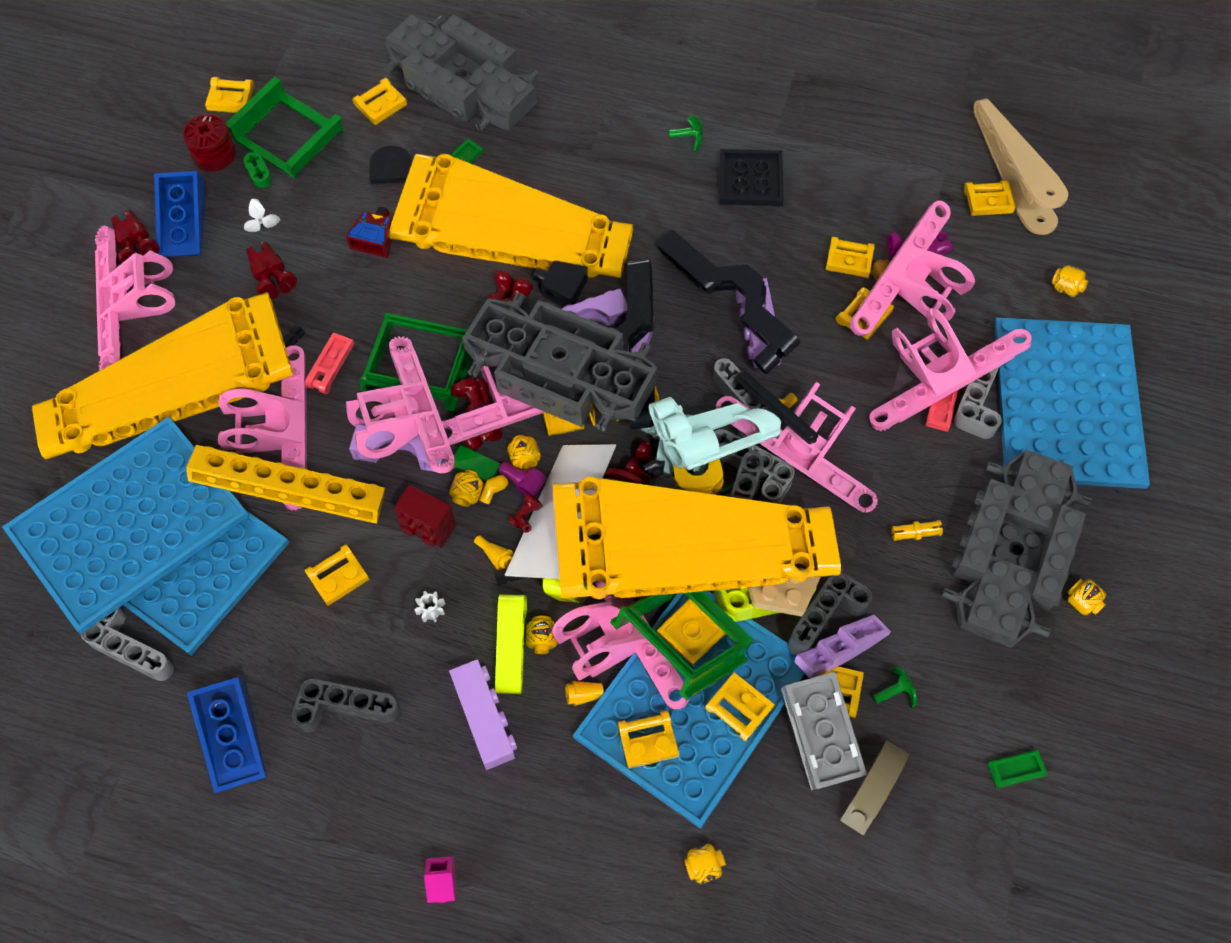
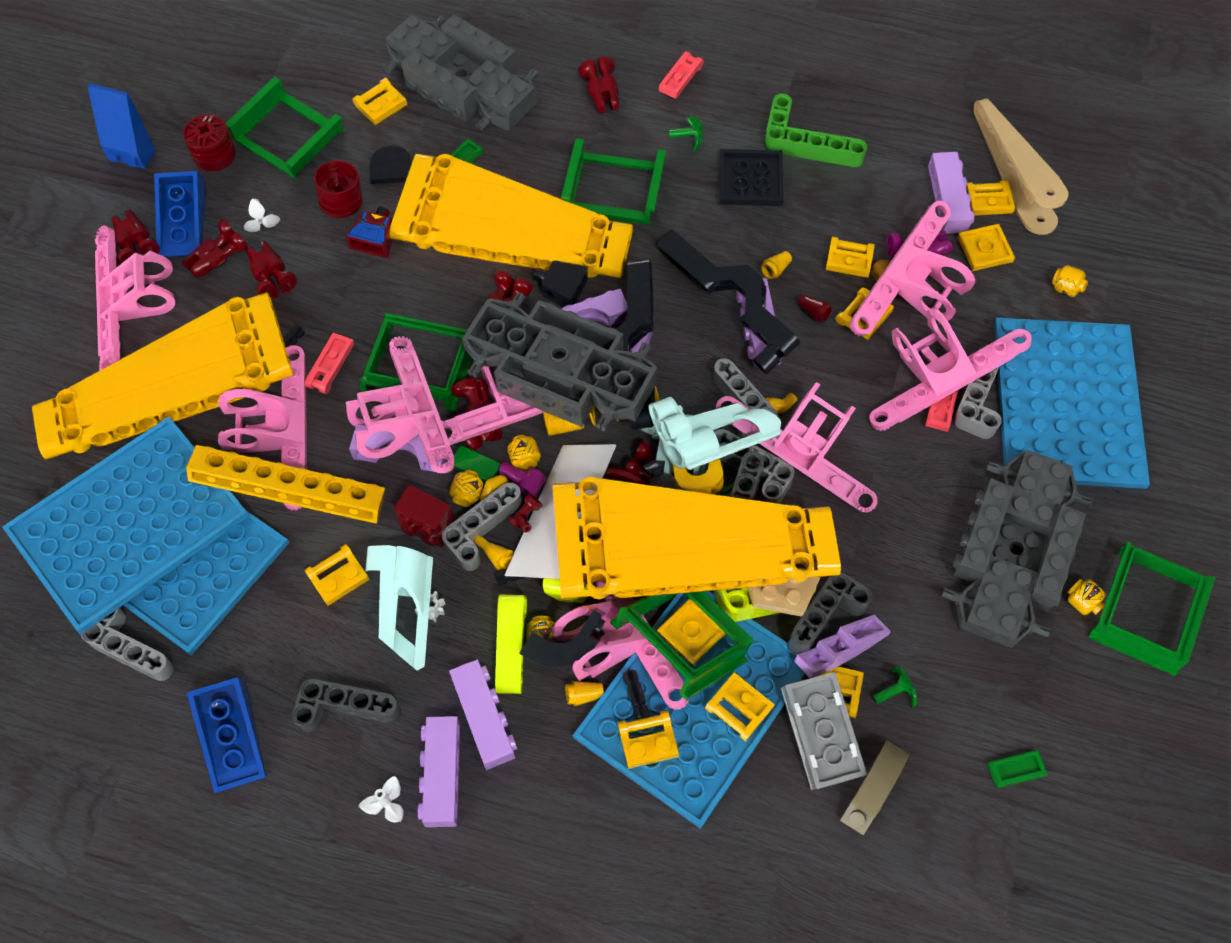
(120, 127): none -> blue slope
(209, 253): none -> dark red piece
(228, 100): yellow plate -> none
(261, 168): green beam -> none
(338, 188): none -> dark red wheel
(383, 798): none -> white plant
(402, 574): none -> light aqua panel
(440, 772): none -> lavender brick
(440, 879): dark pink brick -> none
(505, 500): none -> light grey beam
(554, 653): none -> black arch
(604, 89): none -> dark red piece
(612, 213): none -> green piece
(636, 694): none -> black axle
(680, 74): none -> coral plate
(704, 863): yellow head -> none
(775, 265): none -> yellow cone
(777, 408): black axle -> none
(809, 143): none -> bright green beam
(816, 308): none -> dark red cone
(917, 530): yellow pin -> none
(950, 188): none -> lavender brick
(986, 247): none -> yellow plate
(1137, 646): none -> green piece

